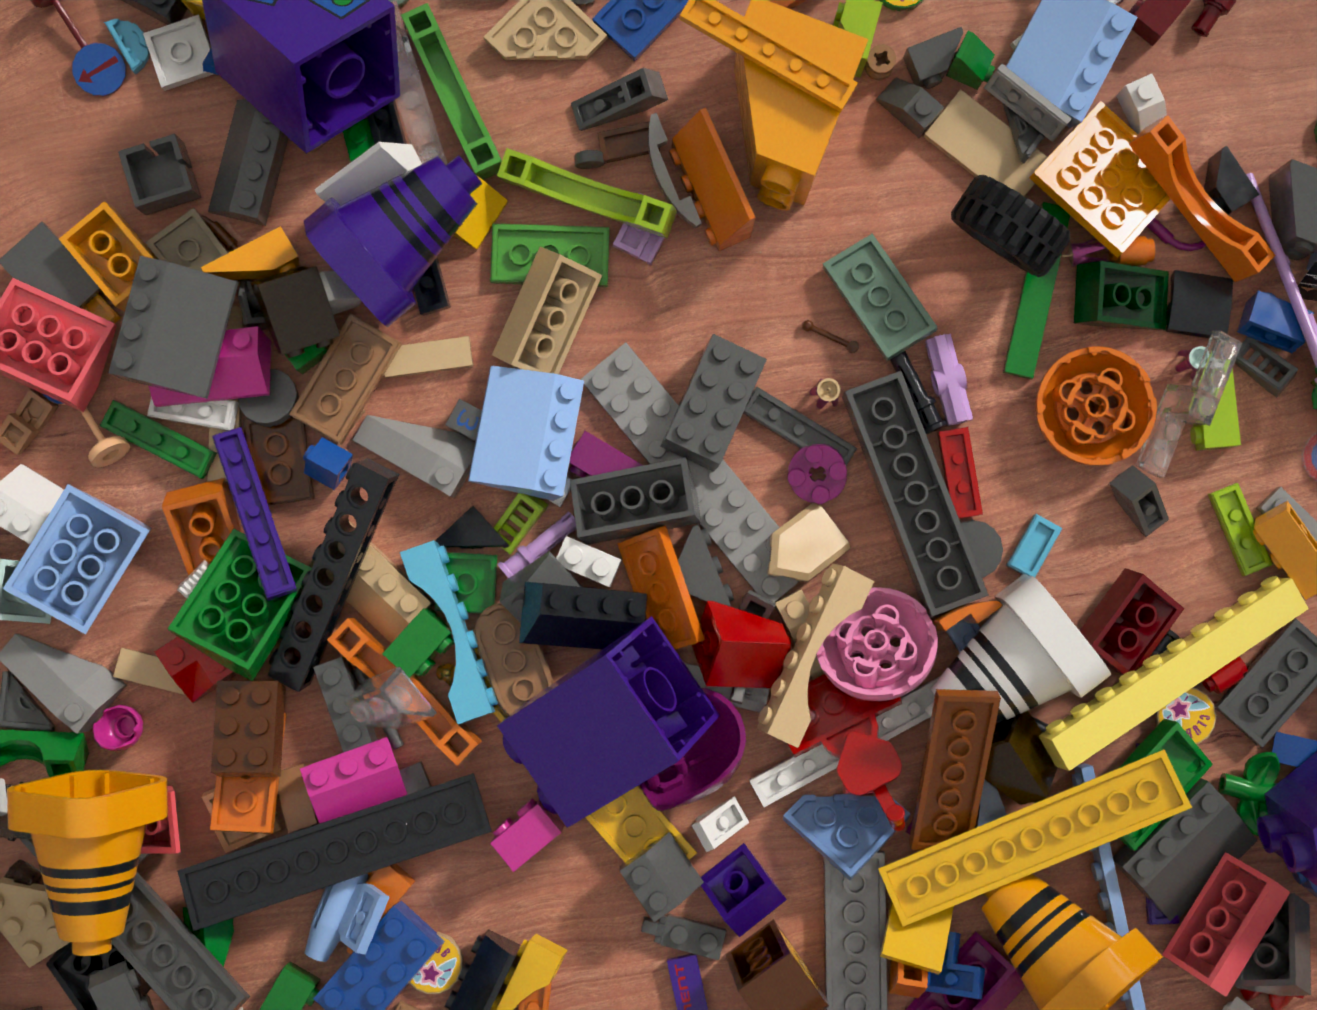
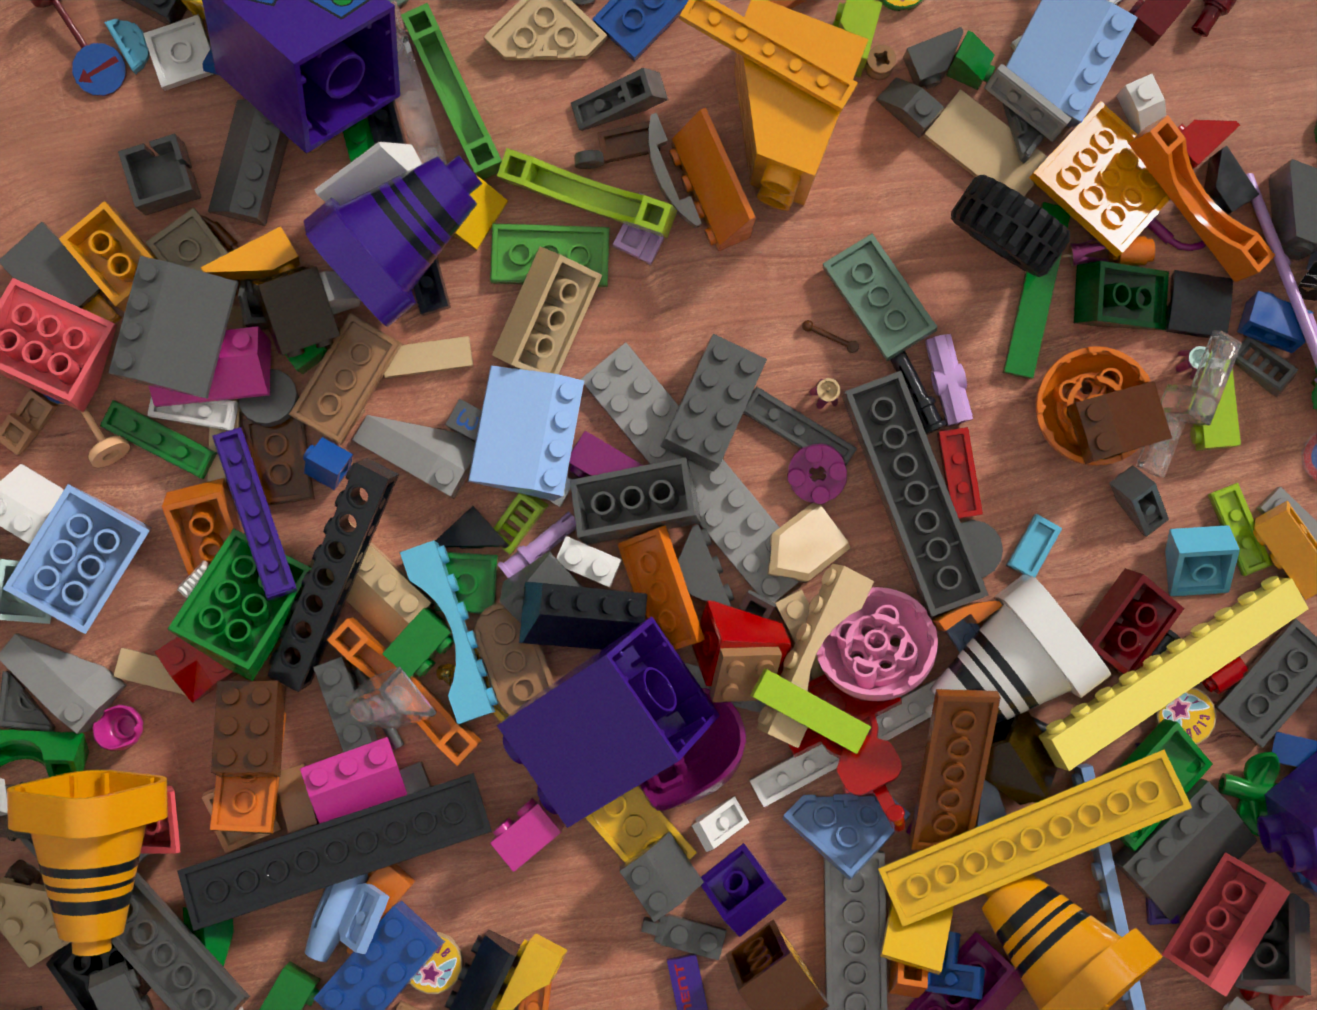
(739, 671): none -> medium nougat plate
(810, 711): none -> lime tile
(1119, 422): none -> reddish brown slope
(1200, 560): none -> medium azure slope
(1205, 136): none -> red slope

